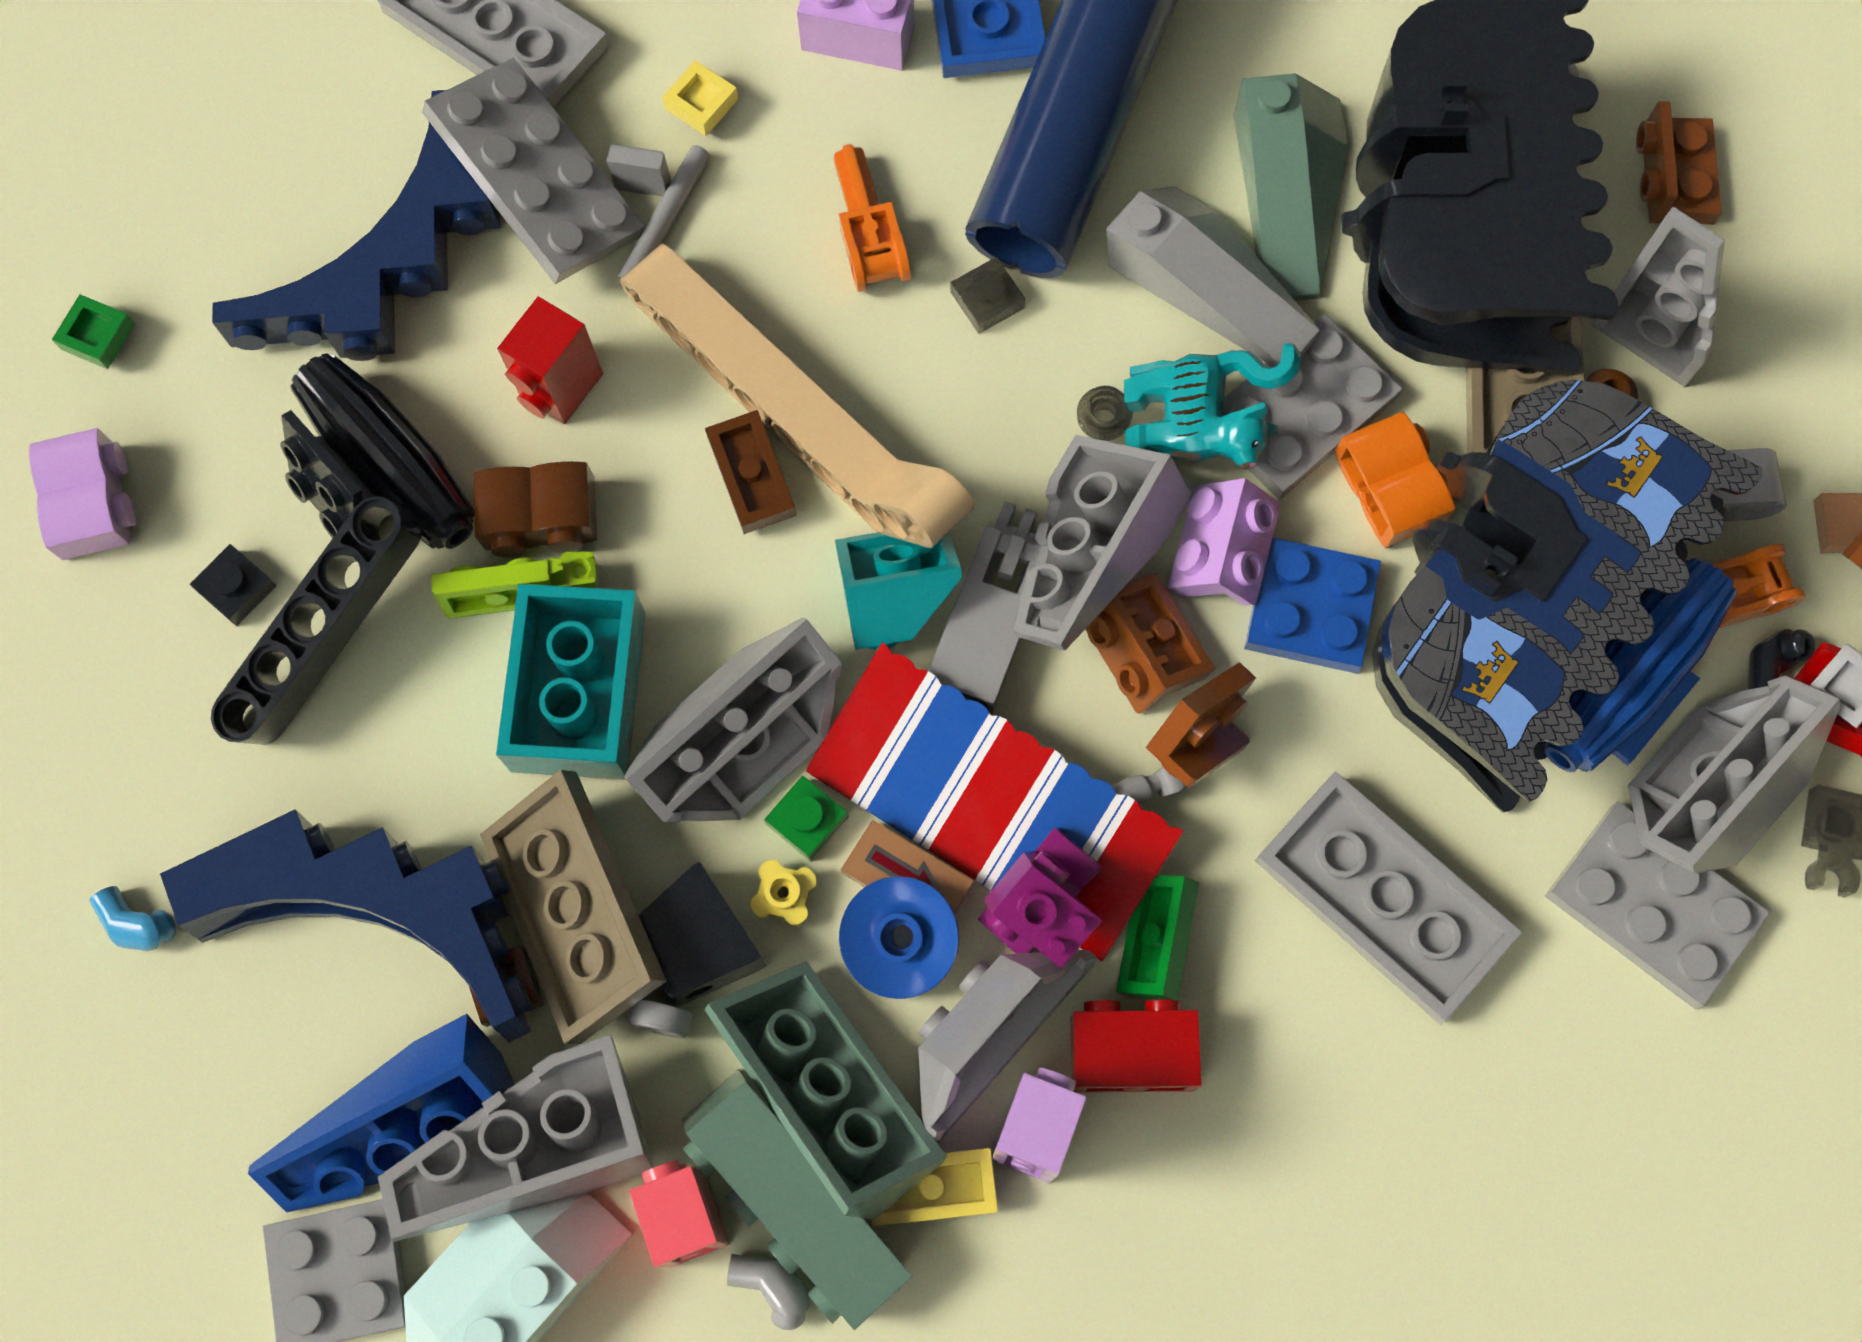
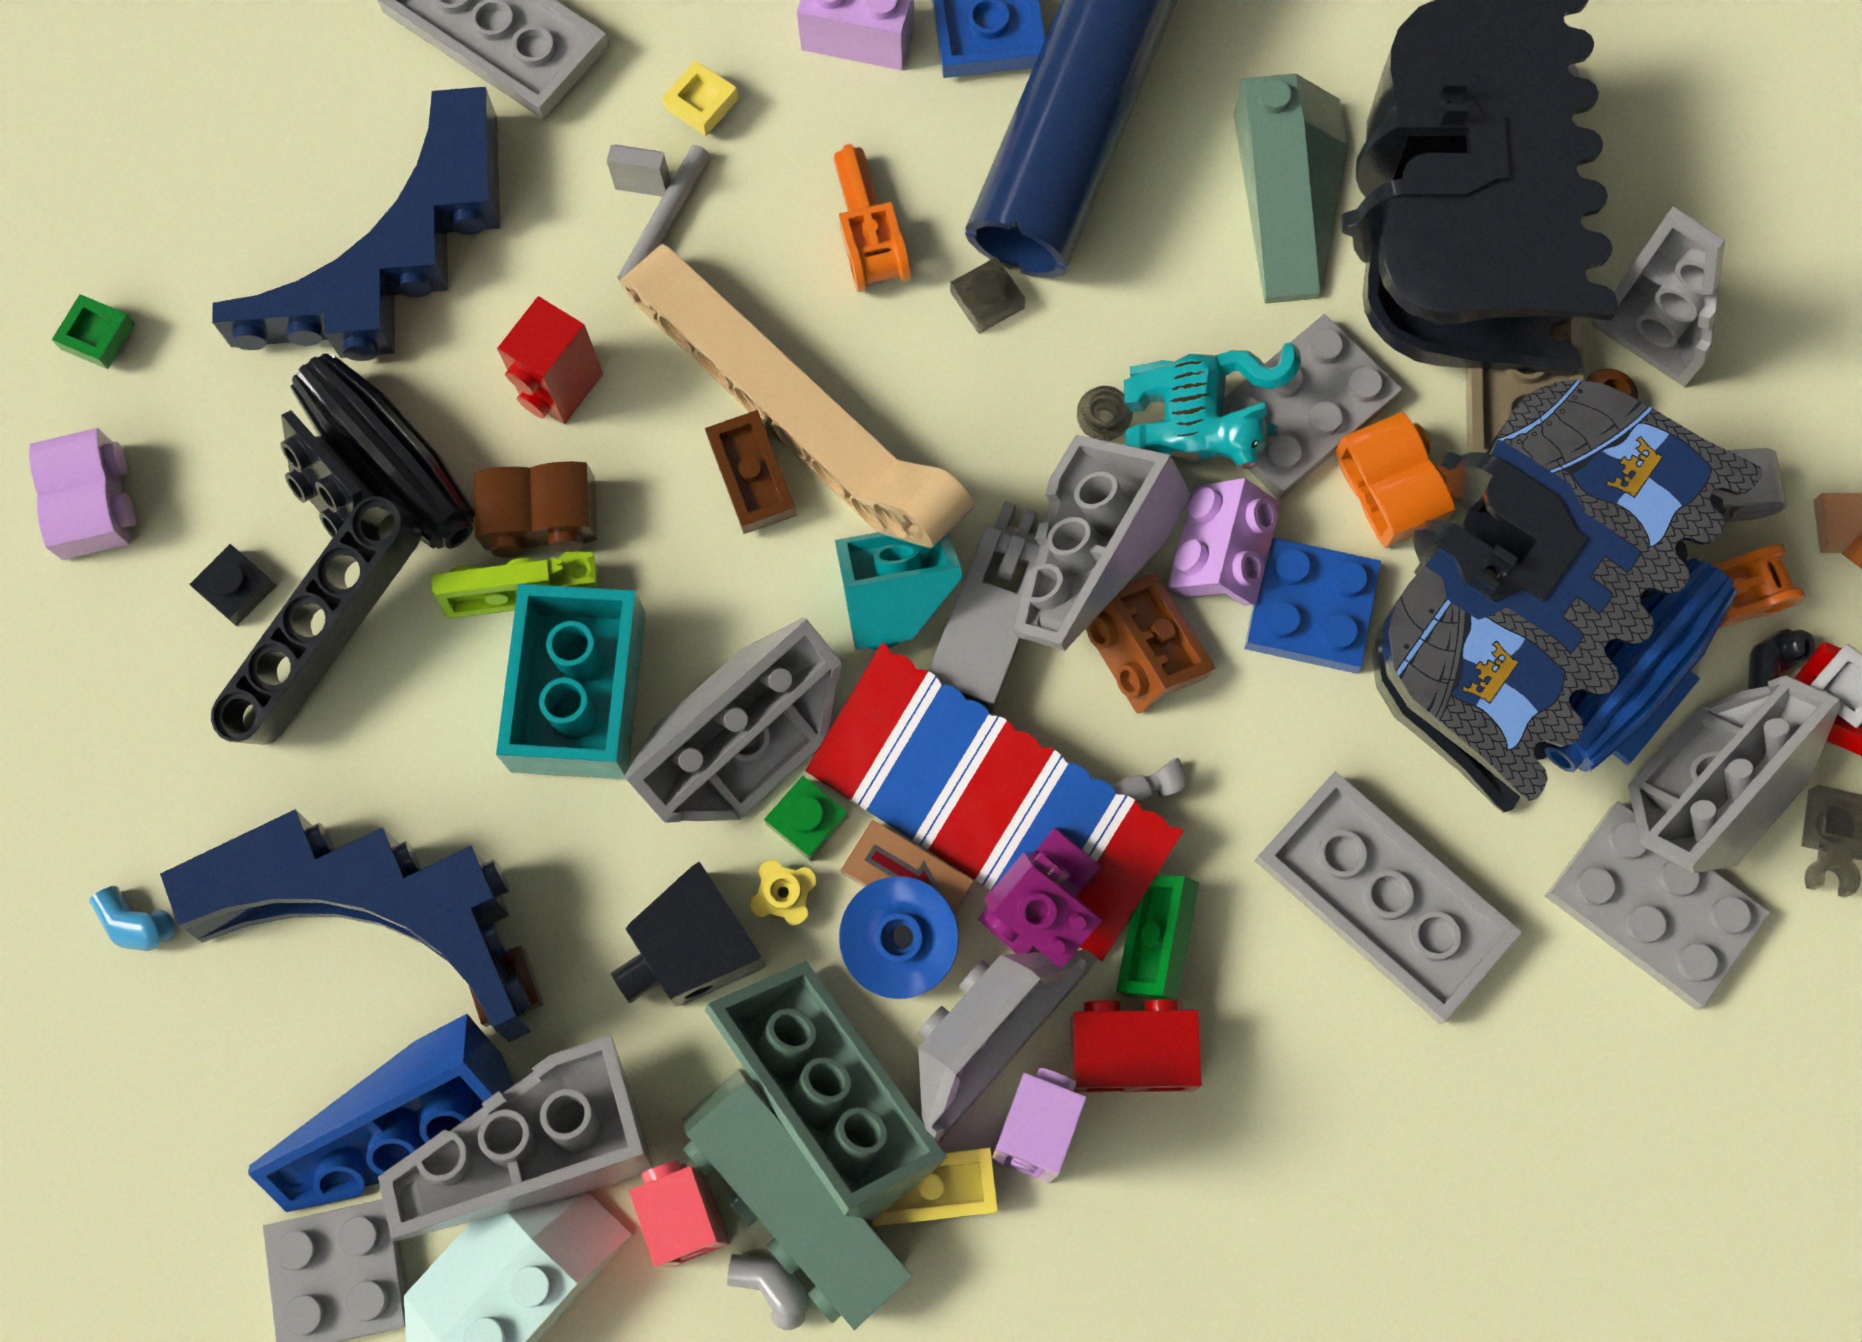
(533, 169): light grey plate -> none
(572, 908): dark tan plate -> none
(661, 1019): light grey tile -> none
(1201, 728): dark orange bracket -> none
(1206, 271): light grey wedge -> none
(1678, 166): dark orange bracket -> none

